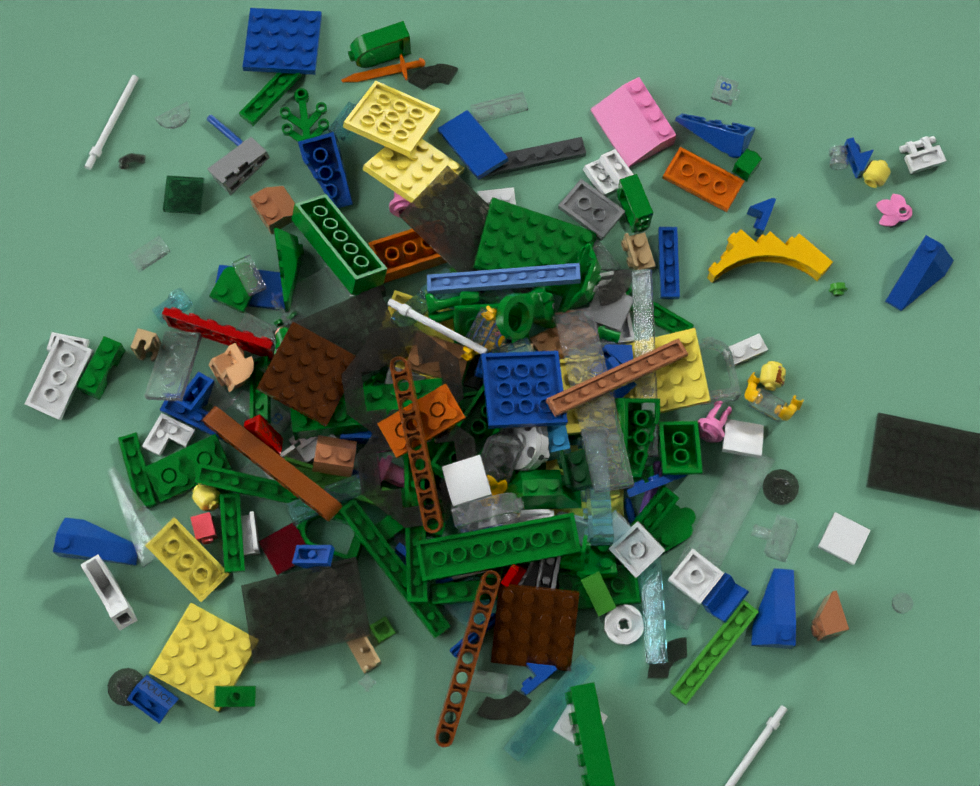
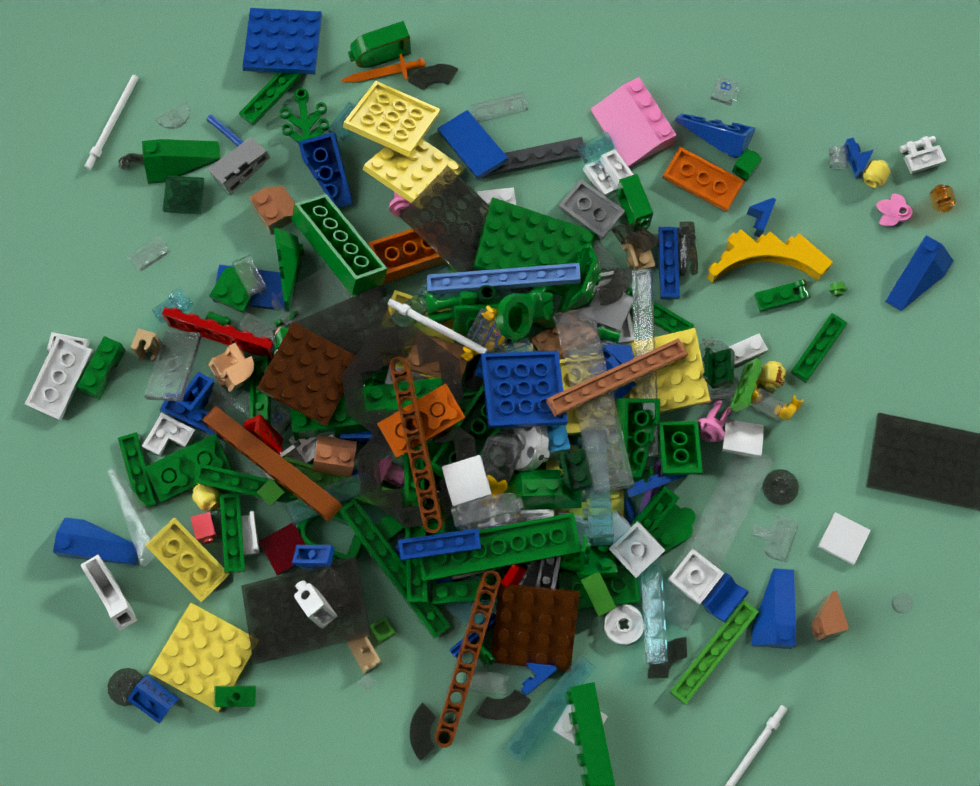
(176, 157): none -> green wedge
(221, 320): none -> green pin
(270, 492): none -> bright green tile
(314, 604): none -> white torso
(420, 731): none -> clear smoke tile
(439, 544): none -> blue plate
(485, 656): none -> green pin
(486, 294): none -> dark green cone
(595, 147): none -> clear light blue plate
(635, 235): none -> clear smoke tile
(687, 247): none -> clear smoke piece
(719, 367): none -> dark green bracket
(746, 385): none -> bright green plate
(781, 295): none -> green plate
(818, 348): none -> green tile
(942, 198): none -> clear orange head

